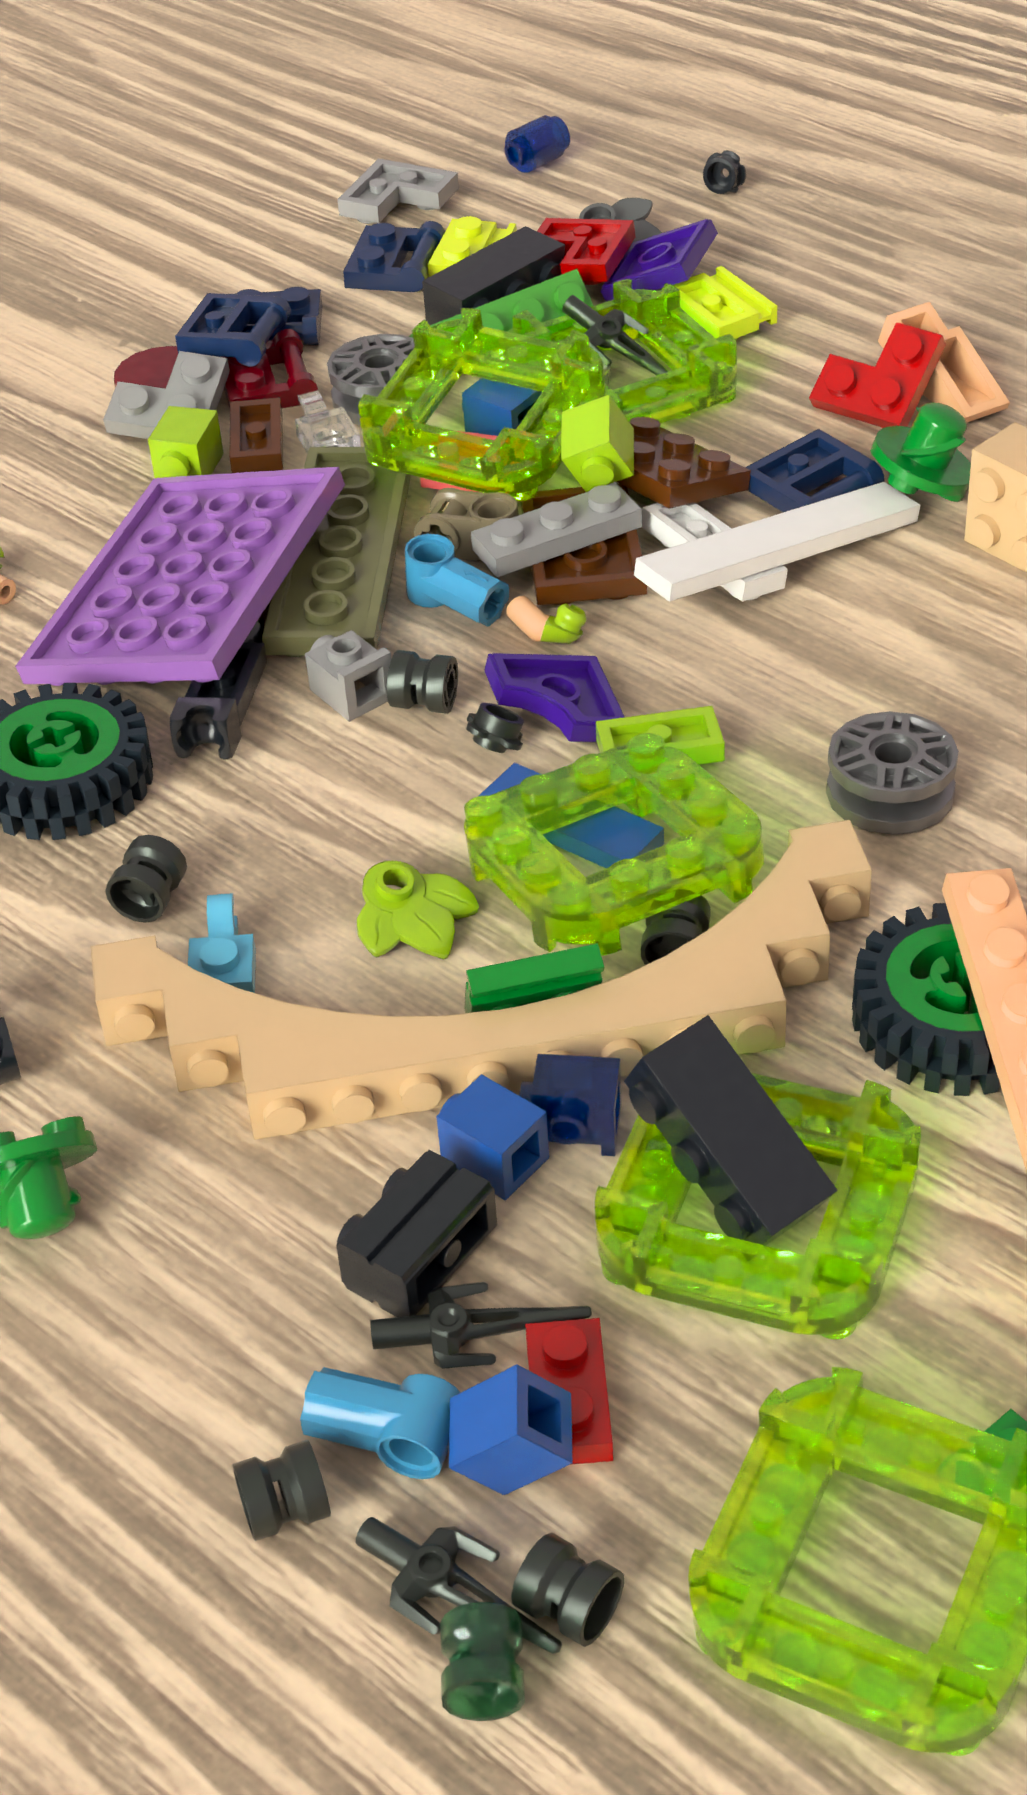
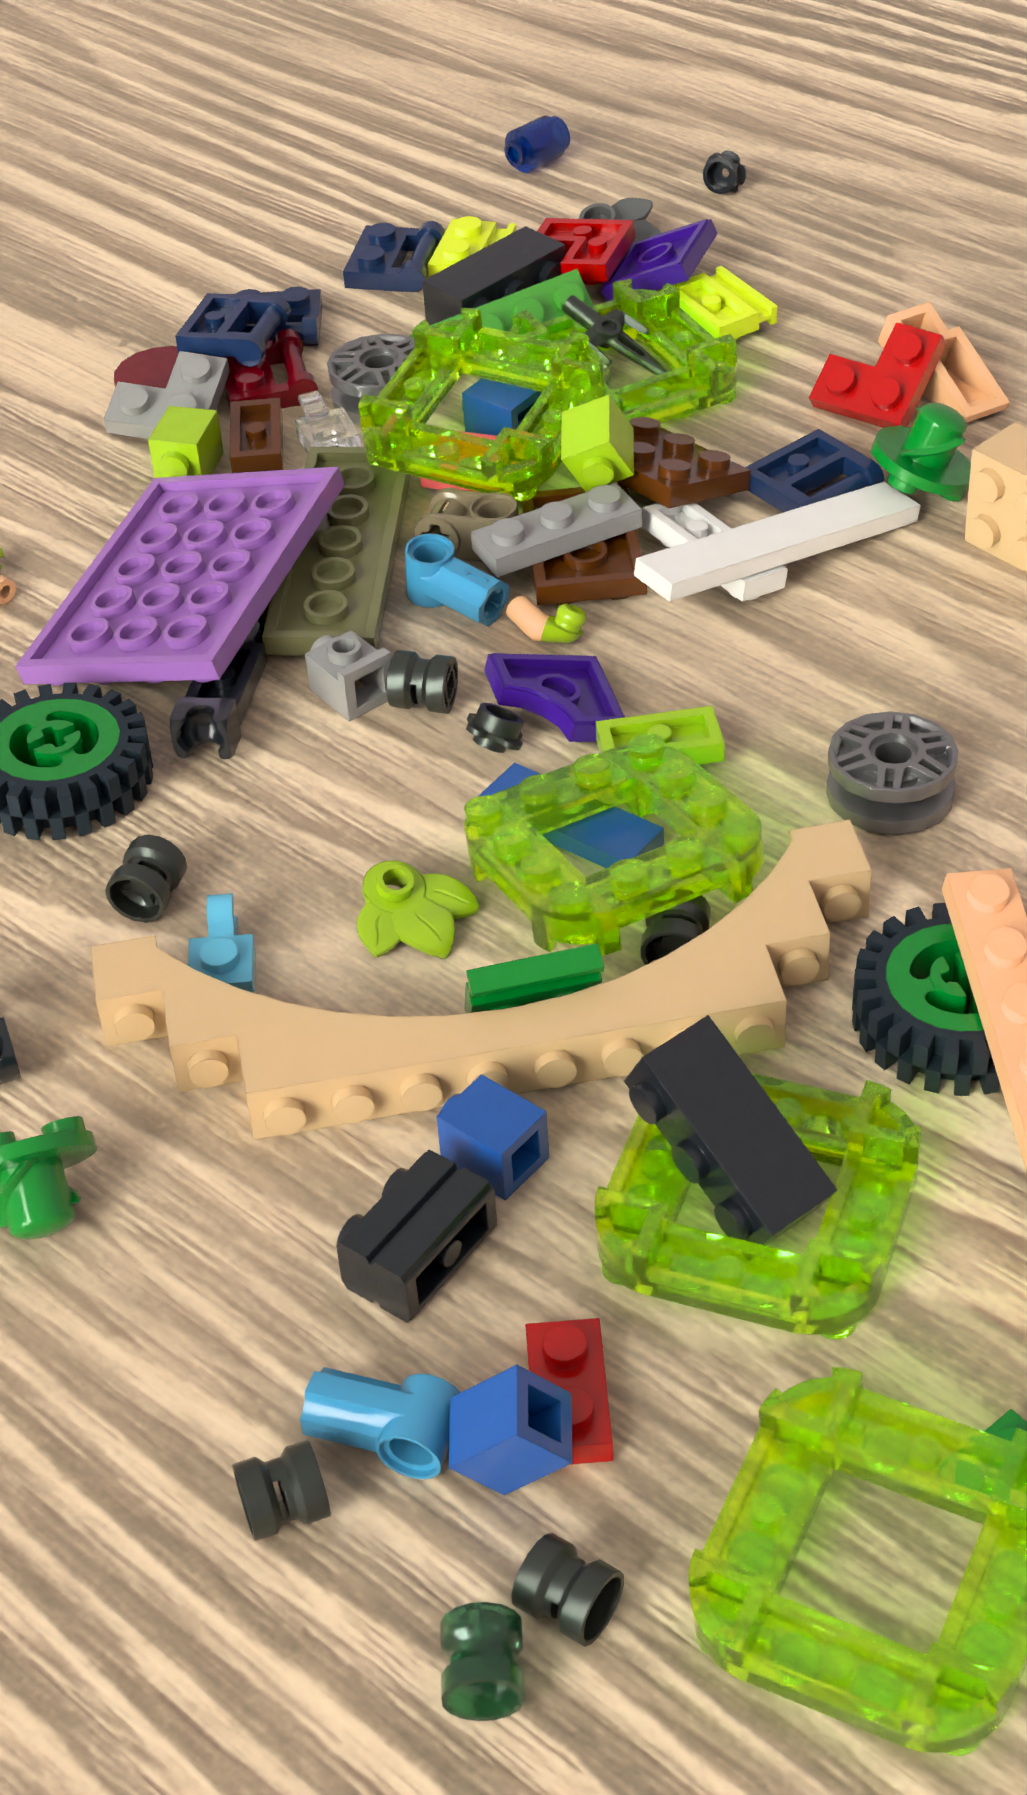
(394, 182): light grey plate -> none
(433, 1572): pearl dark grey piece -> none
(451, 1326): pearl dark grey piece -> none
(579, 1099): clear blue brick -> none

